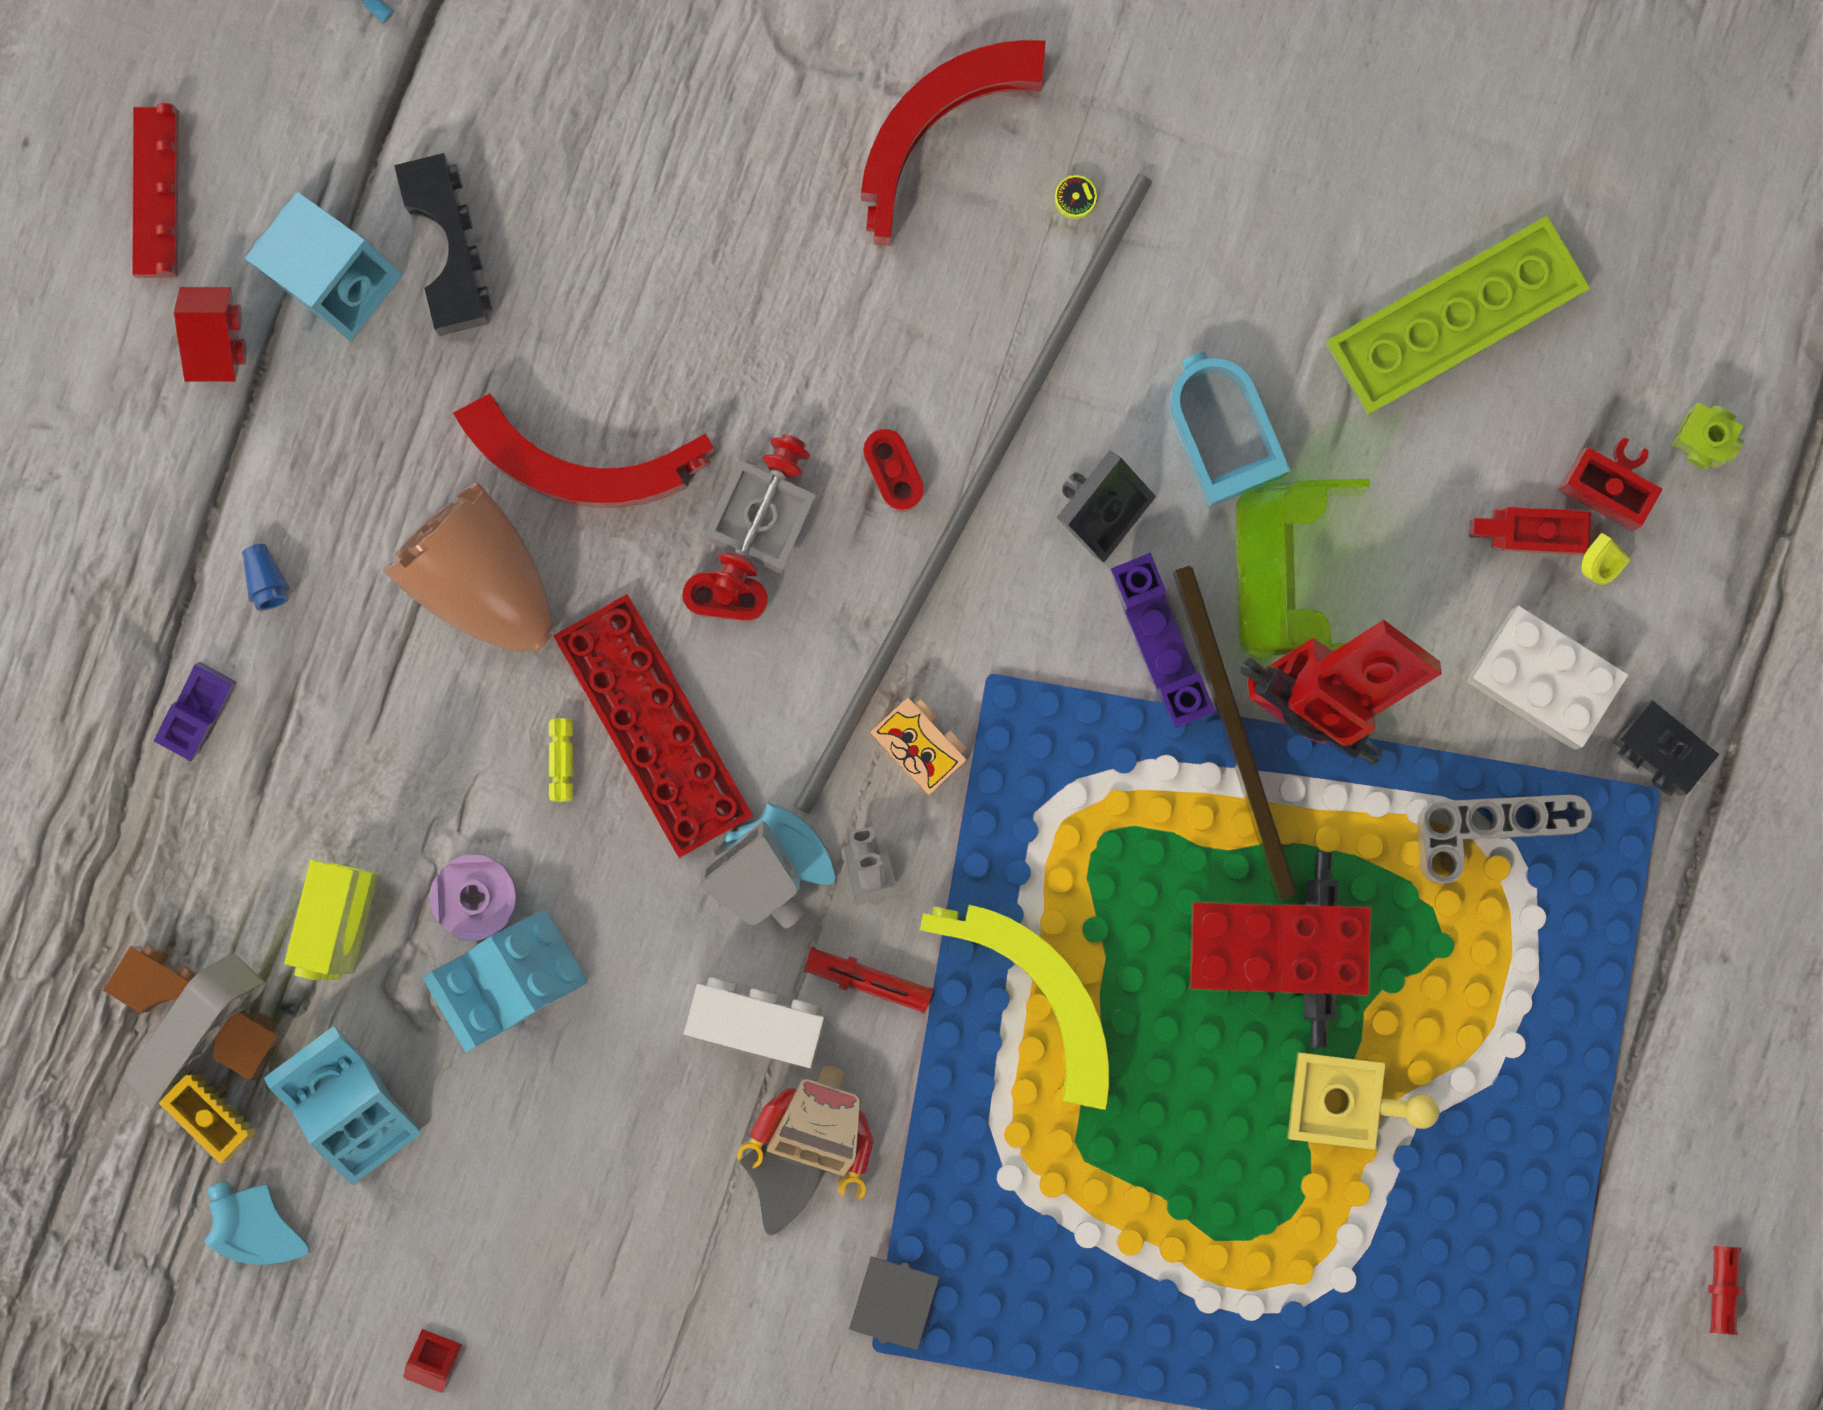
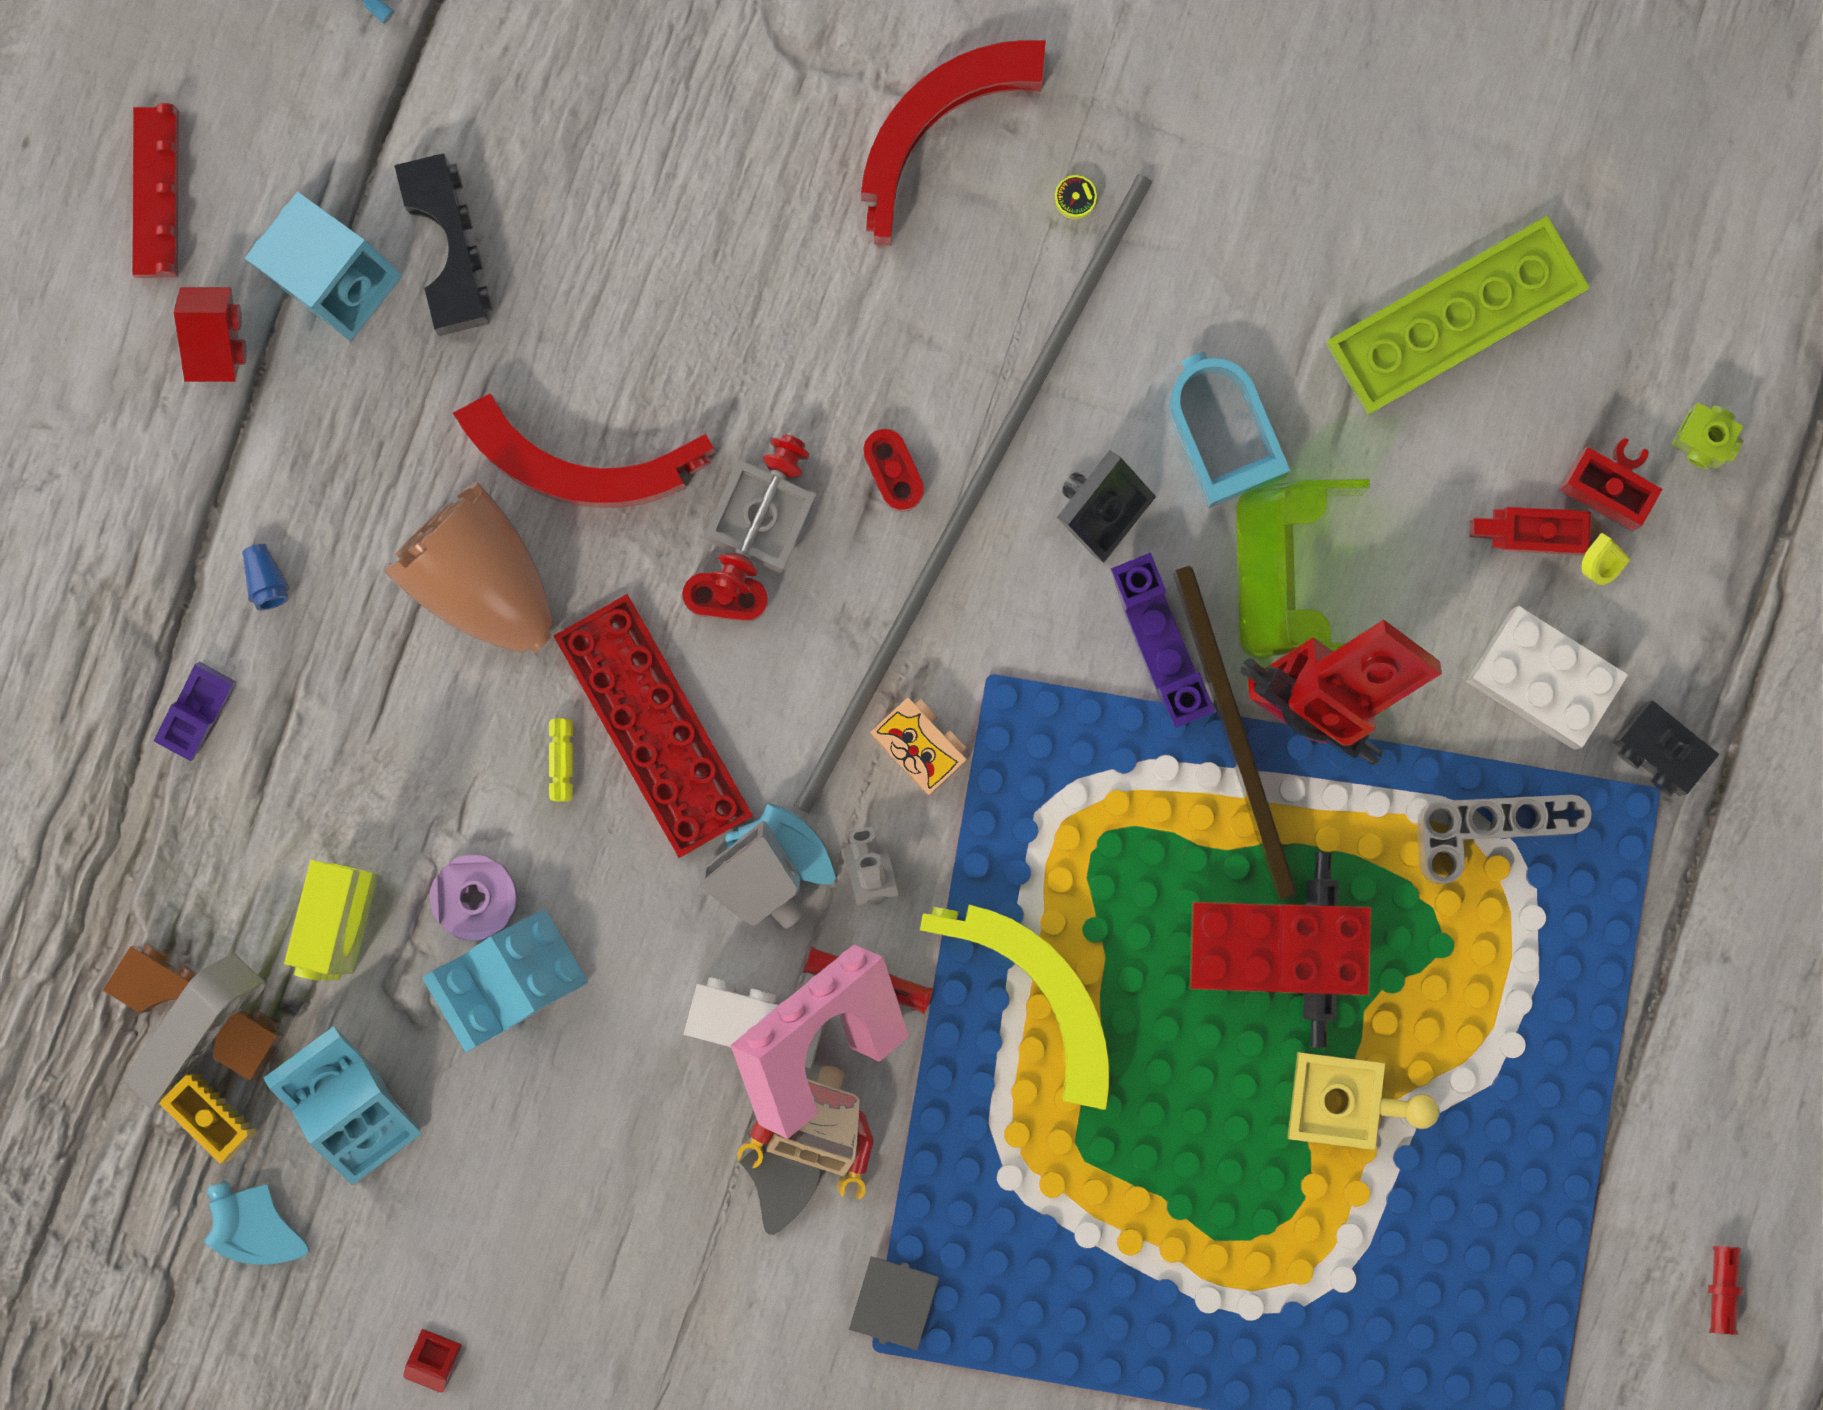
(776, 1048): none -> bright pink arch

